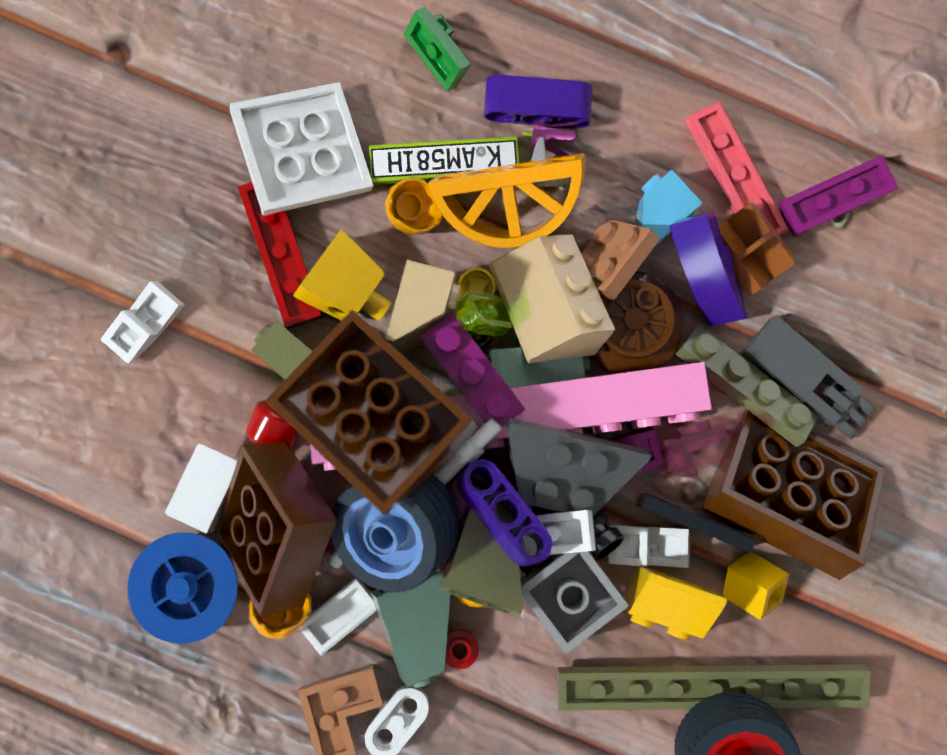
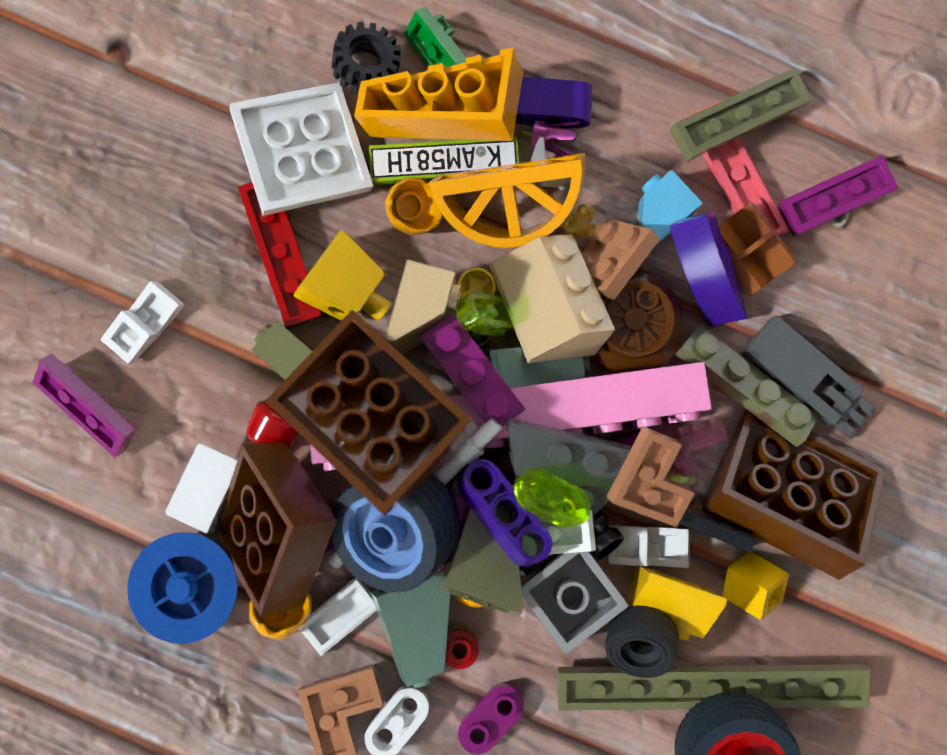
(83, 405): none -> magenta plate
(368, 41): none -> black tyre
(445, 102): none -> light orange wedge
(490, 719): none -> magenta plate
(546, 493): none -> clear neon green plate
(580, 222): none -> clear yellow arm
(639, 658): none -> black tyre
(642, 480): none -> nougat plate
(740, 114): none -> olive plate

